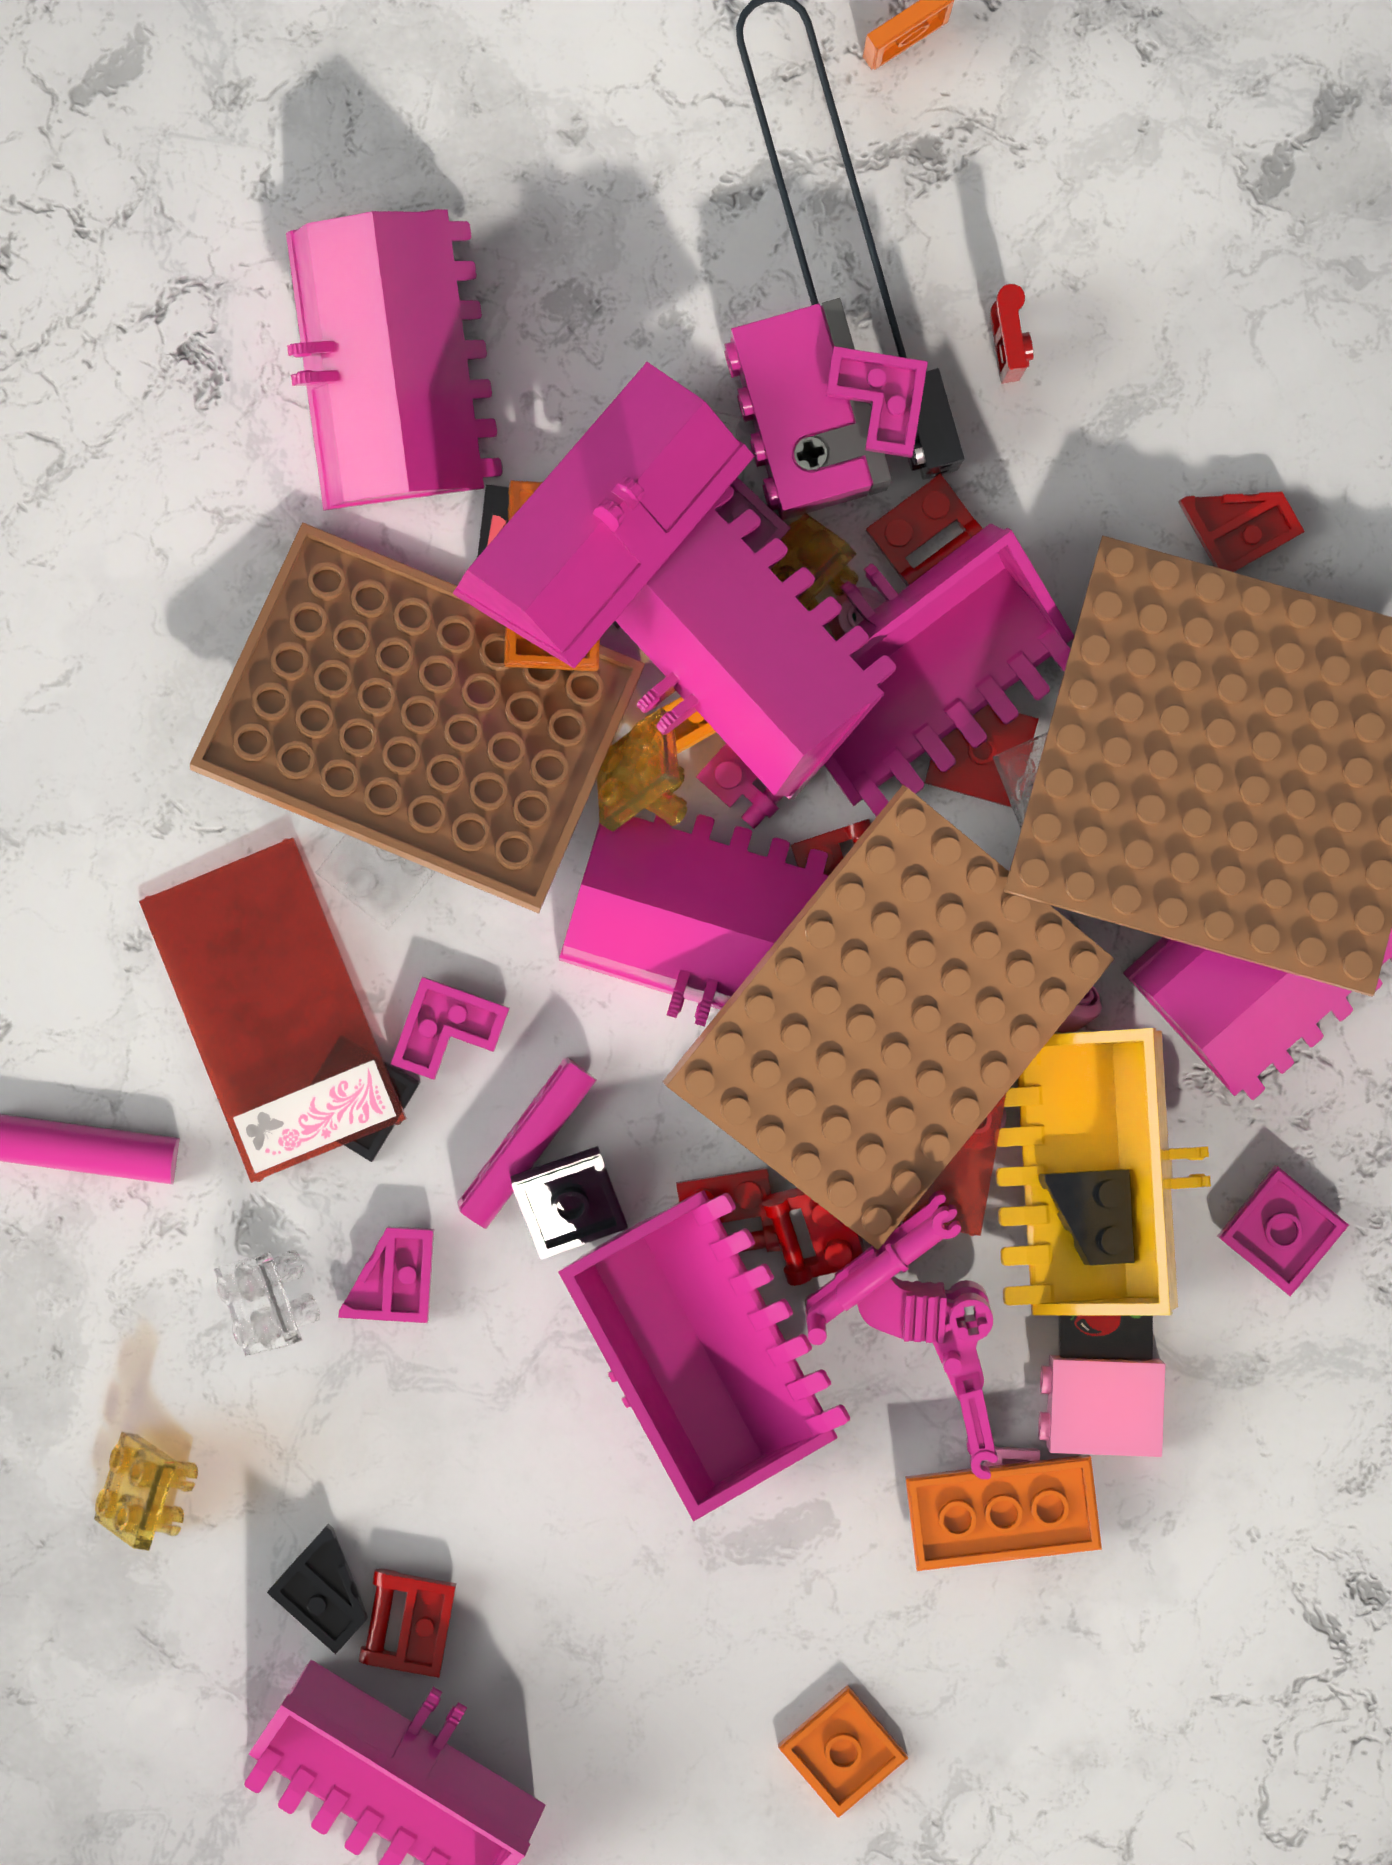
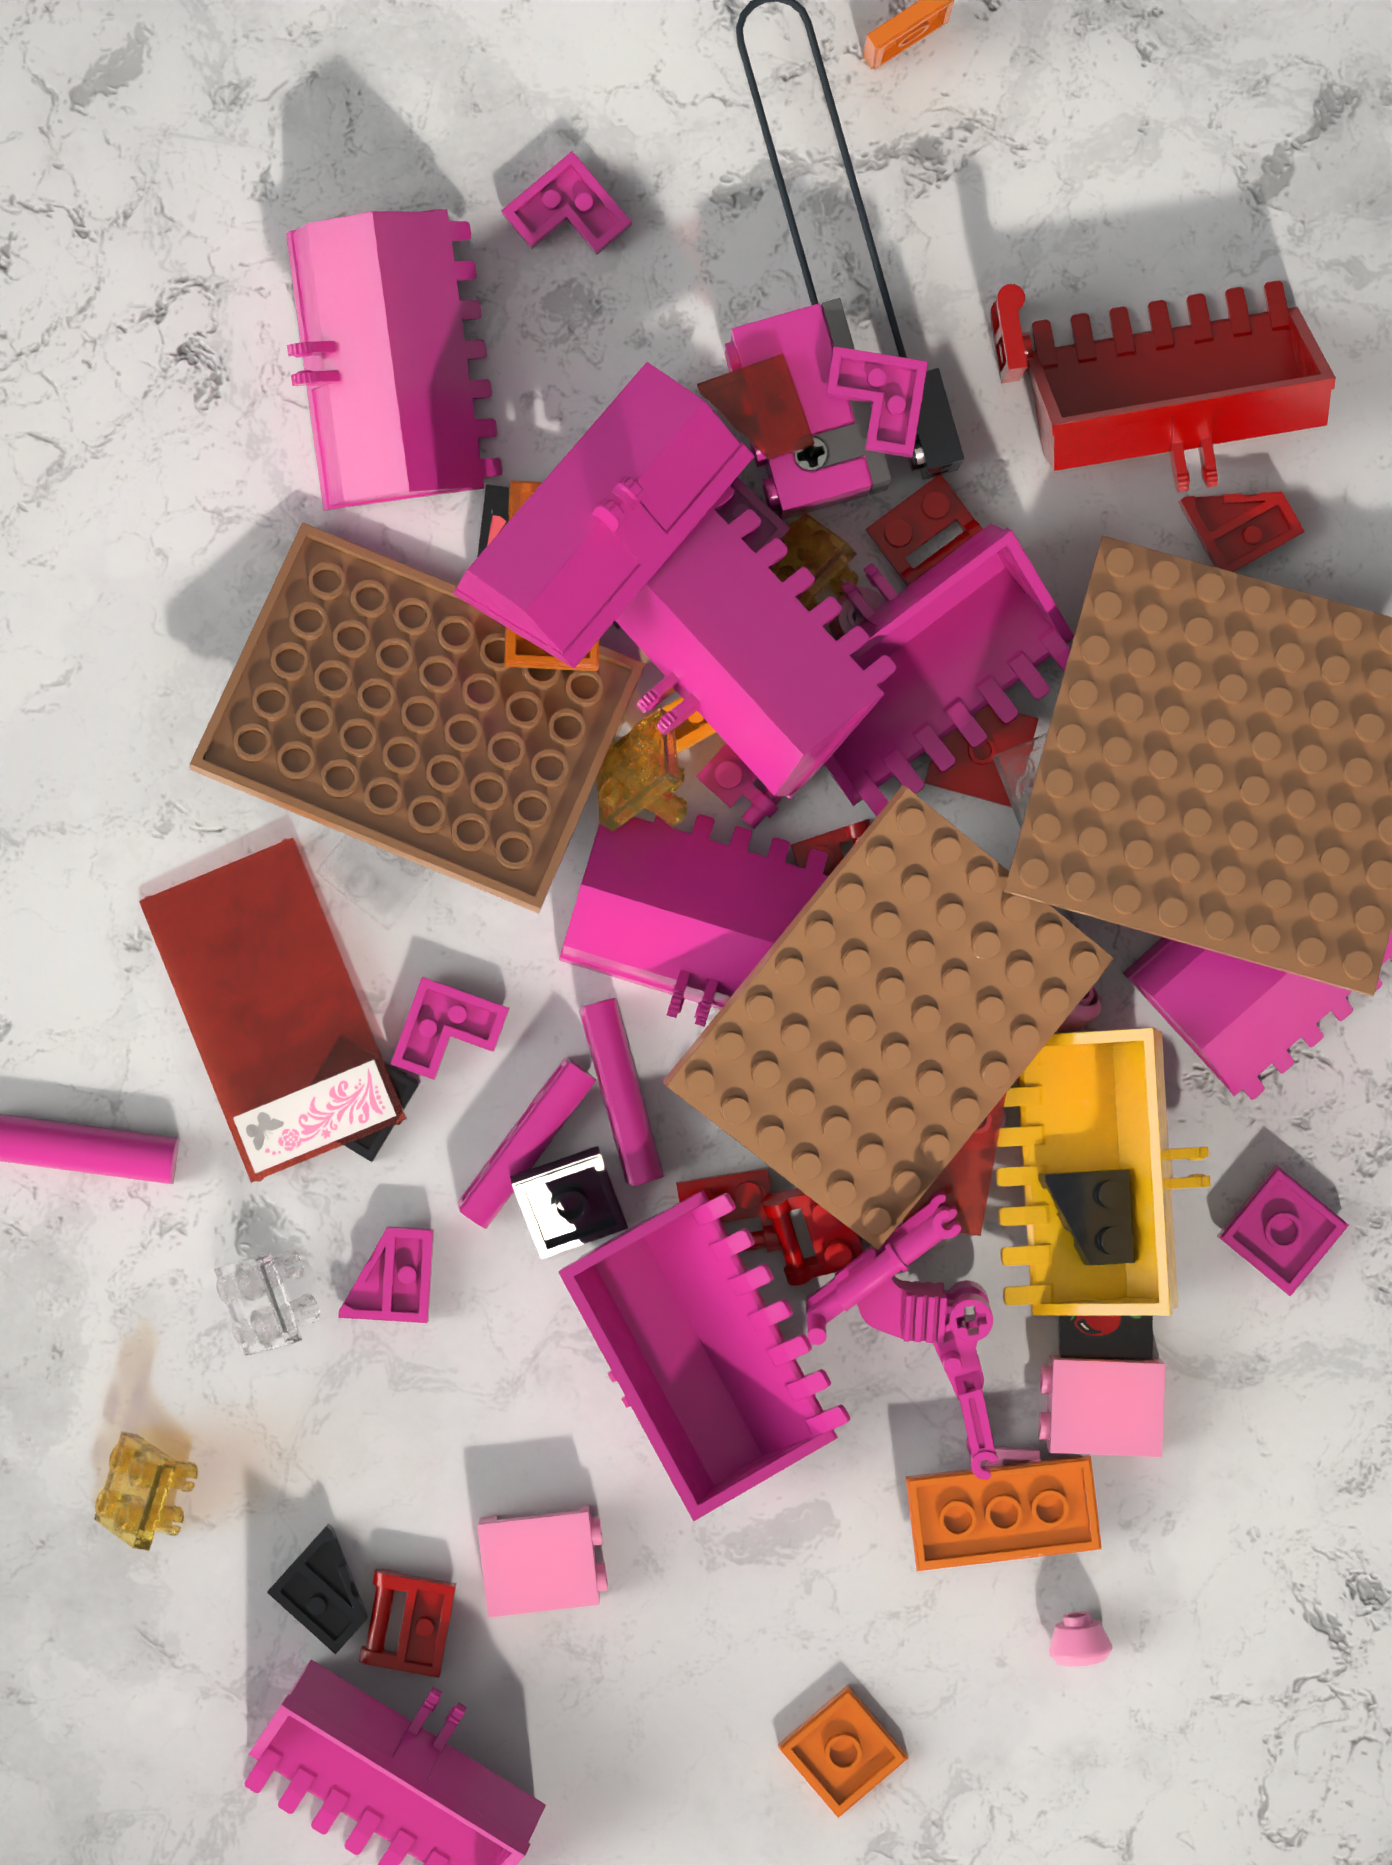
(541, 1562): none -> bright pink panel
(572, 195): none -> dark pink plate
(621, 1092): none -> dark pink brick
(762, 406): none -> clear red wing
(1079, 1641): none -> bright pink cone
(1178, 383): none -> red piece

